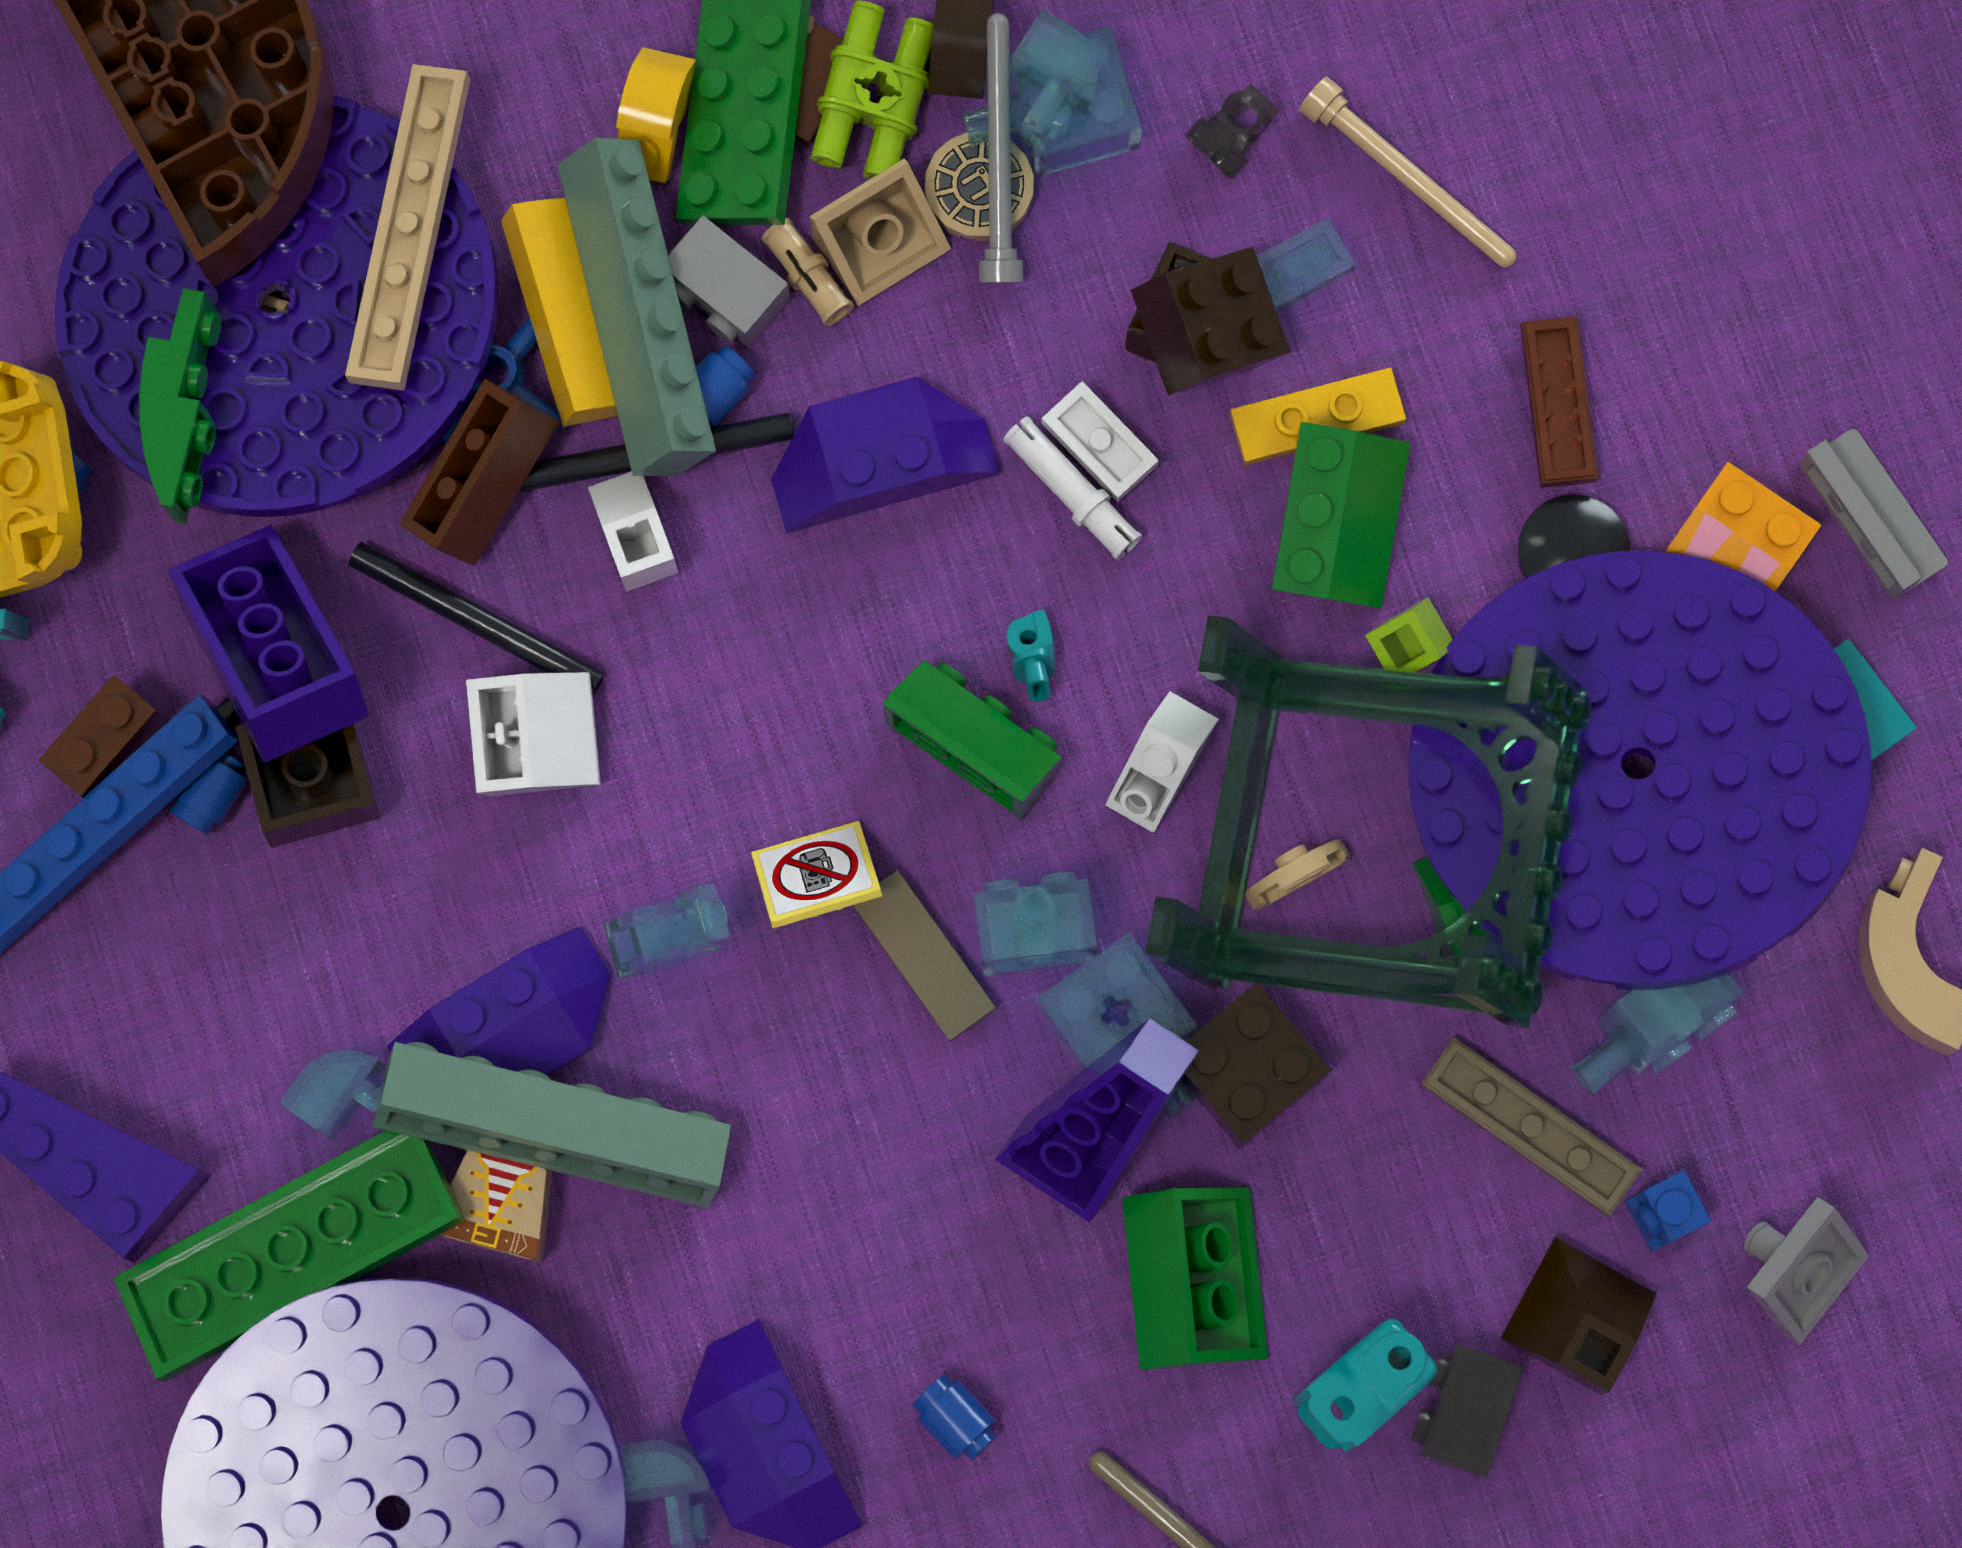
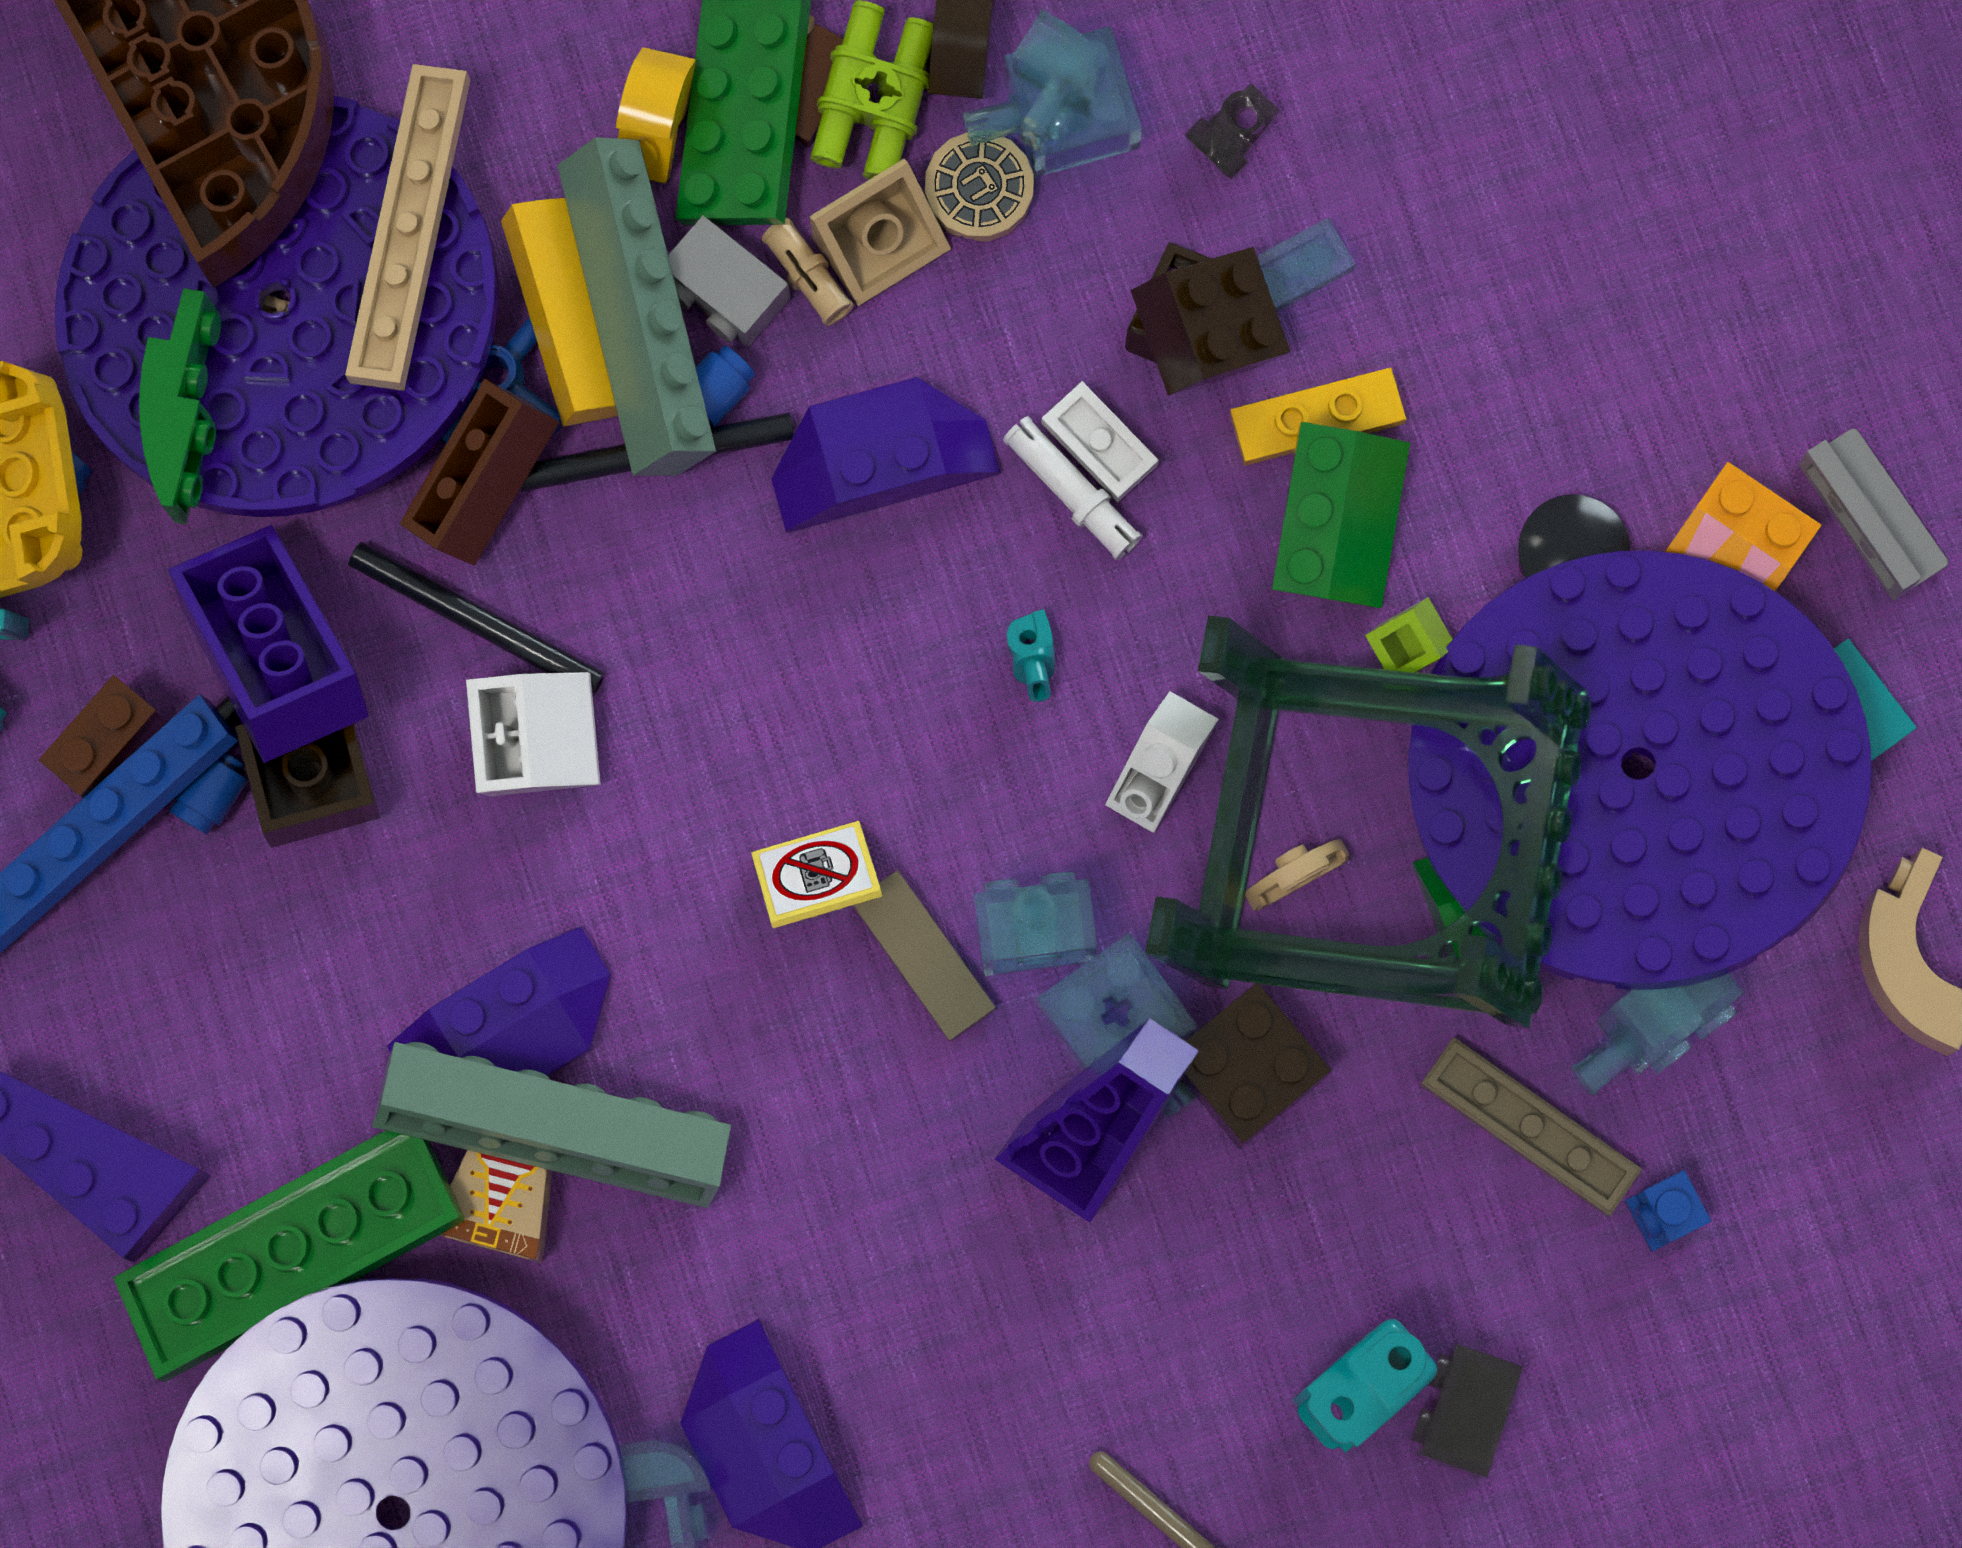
(333, 1088): clear light blue brick -> none
(633, 530): white slope -> none
(668, 933): clear light blue brick -> none
(955, 1418): blue brick -> none
(973, 737): green slope -> none
(1000, 260): light grey piece -> none
(1194, 1277): green slope -> none
(1329, 107): tan piece -> none
(1558, 402): copper plate -> none
(1579, 1317): dark brown slope -> none
(1804, 1268): light grey tile -> none

